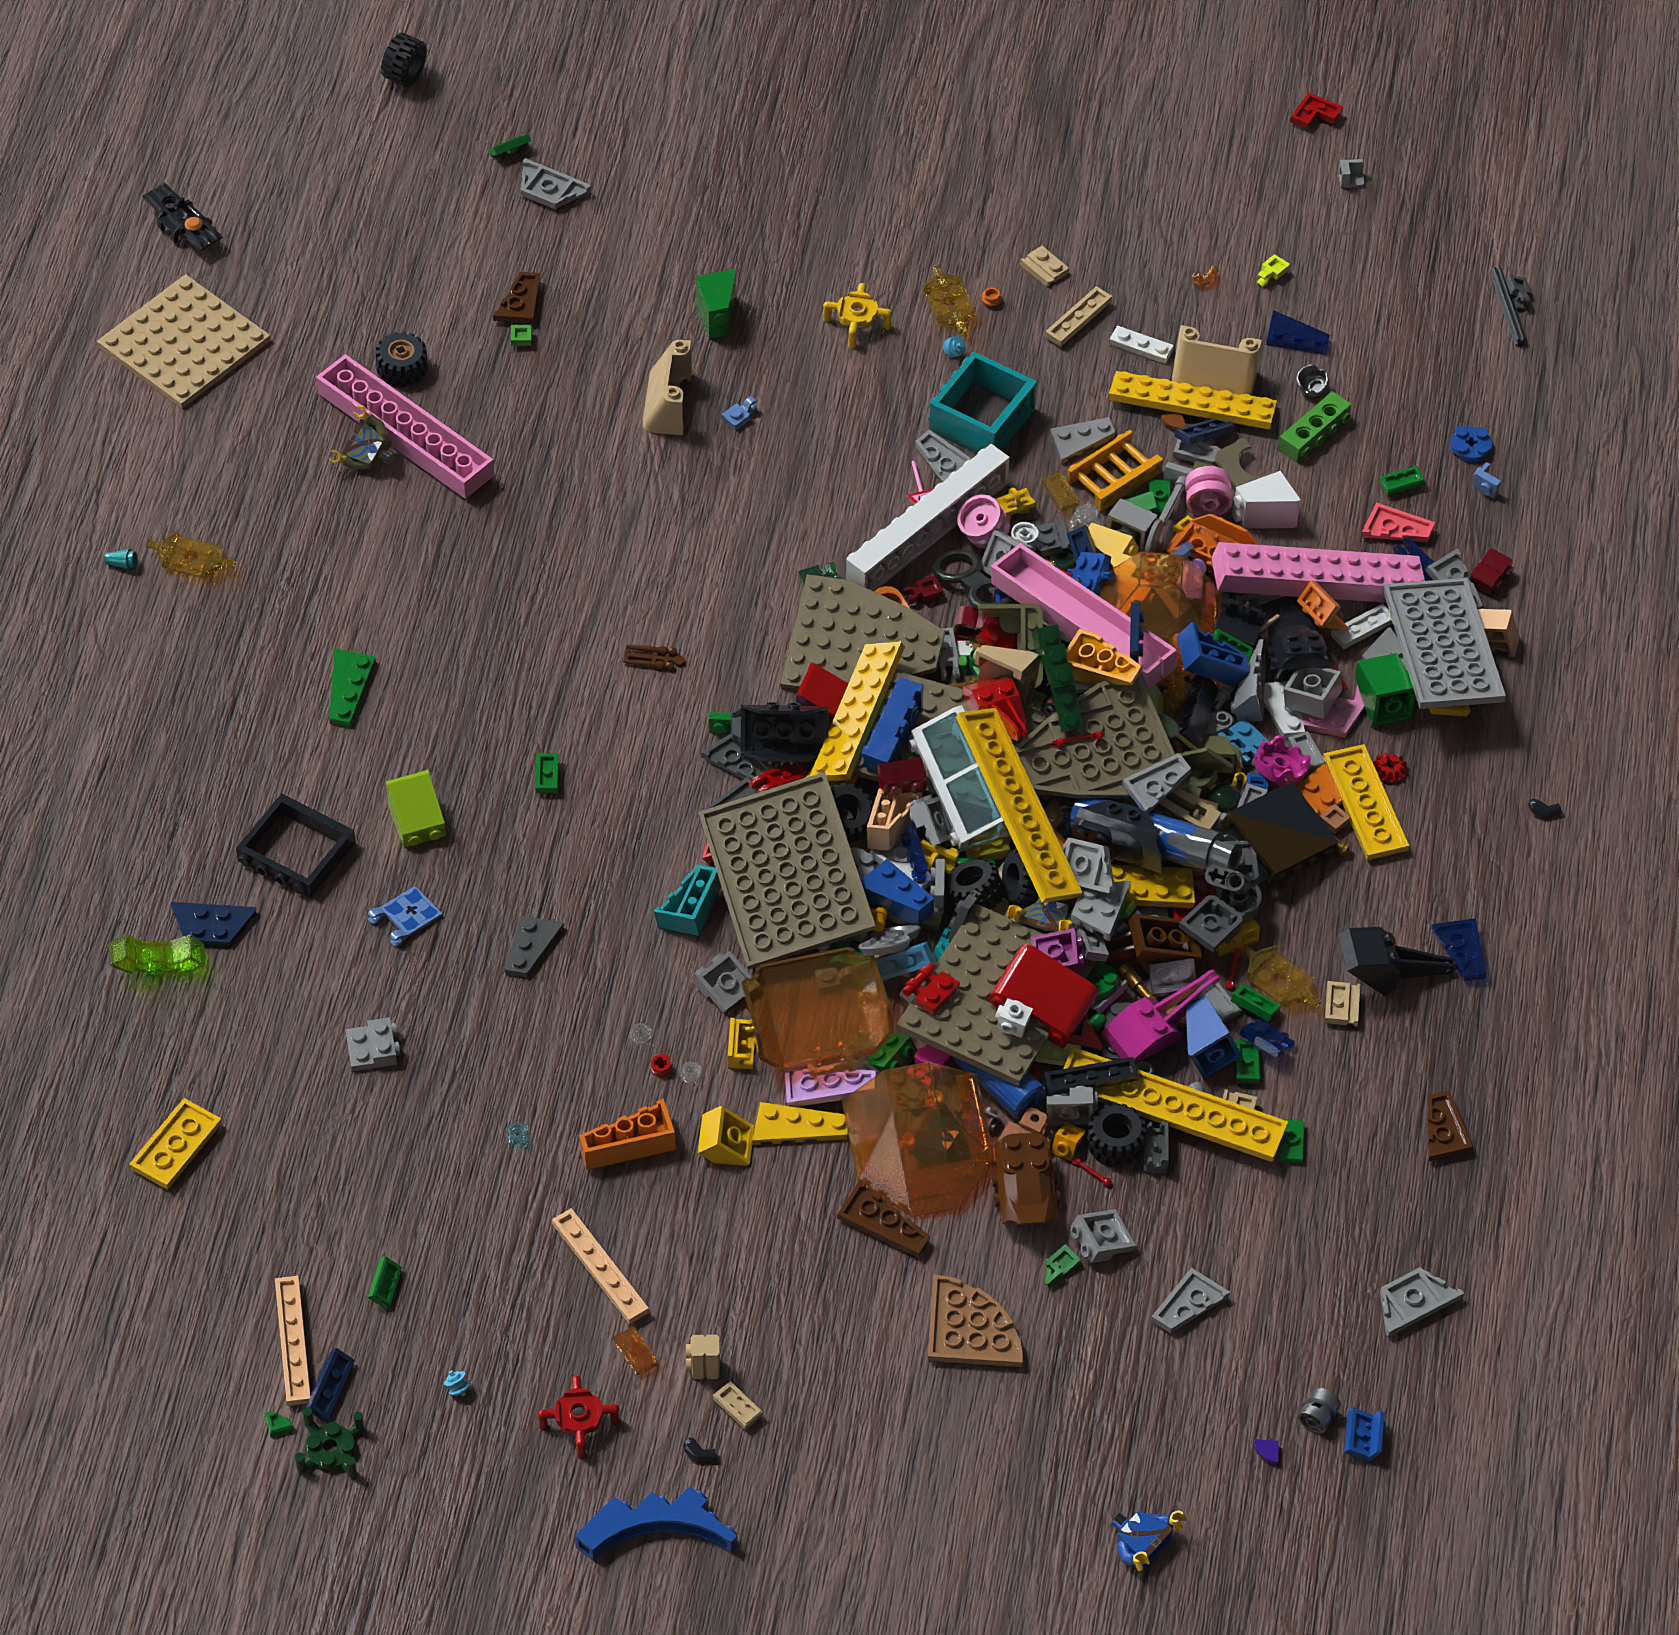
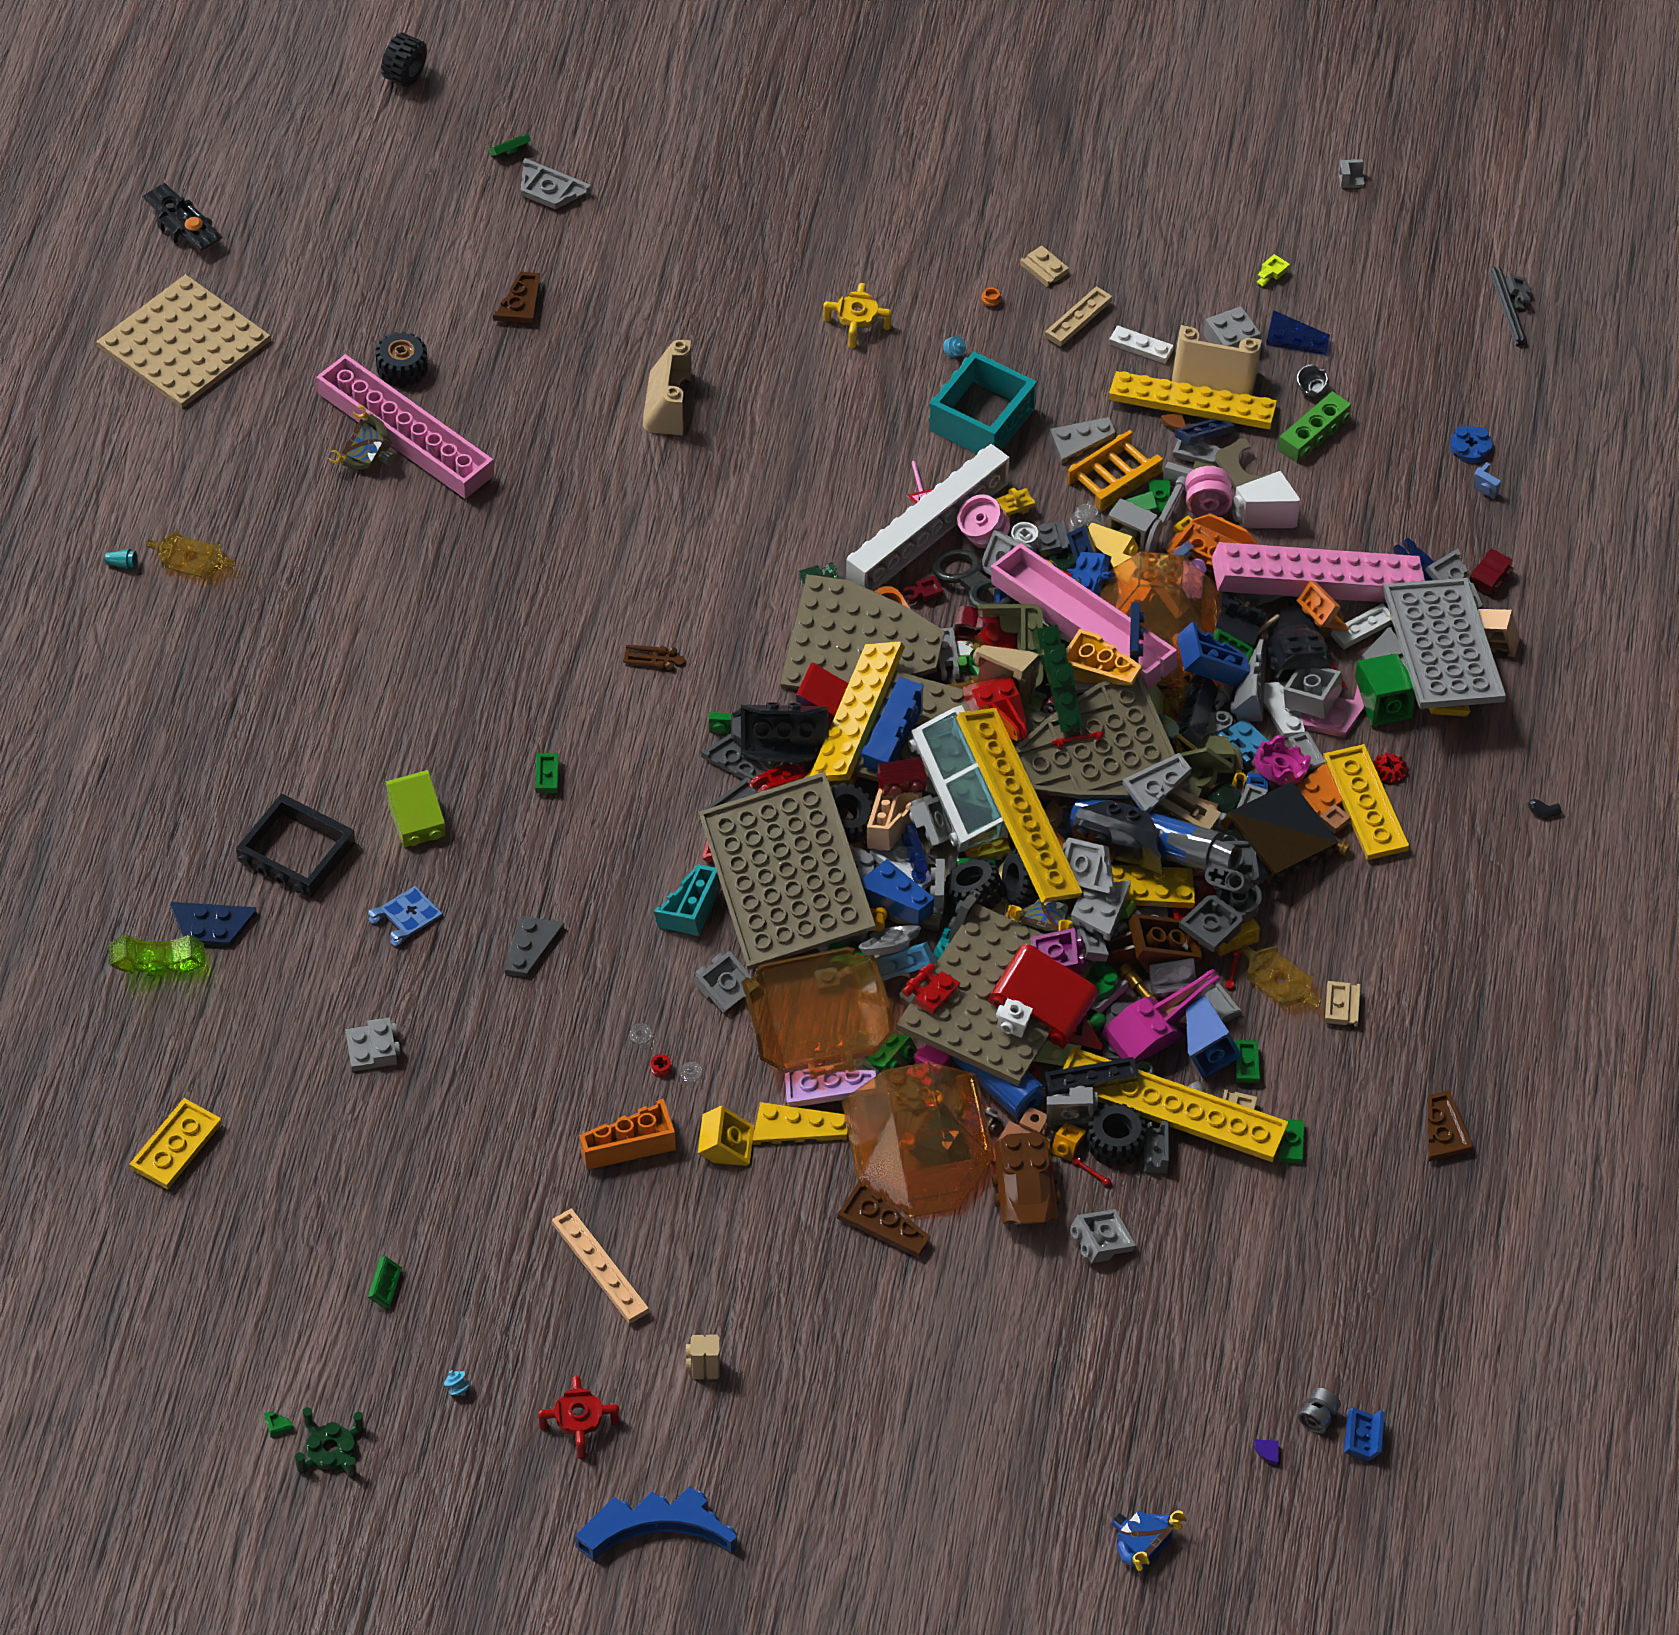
(292, 1340): light nougat plate -> none
(330, 1384): dark blue plate -> none
(349, 682): green wing -> none
(517, 1128): clear light blue plate -> none
(521, 335): bright green plate -> none
(635, 1351): clear orange plate -> none
(696, 1452): black arm -> none
(716, 301): green slope -> none
(737, 1405): tan plate -> none
(739, 415): medium blue plate -> none
(740, 1044): yellow hinge -> none
(936, 852): yellow hips -> none
(940, 454): light grey wing -> none
(949, 289): clear yellow plate -> none
(970, 1326): medium nougat plate -> none
(1060, 491): clear yellow plate -> none
(1061, 1265): green slope -> none
(1188, 1300): light grey wing -> none
(1208, 278): clear orange arm -> none
(1230, 328): none -> light grey brick
(1255, 1002): green plate -> none
(1267, 1037): clear blue plate -> none
(1315, 106): red plate -> none
(1380, 964): black slope -> none
(1396, 525): coral wing -> none
(1401, 480): green plate -> none
(1414, 1299): light grey wing -> none
(1463, 945): clear blue wing -> none

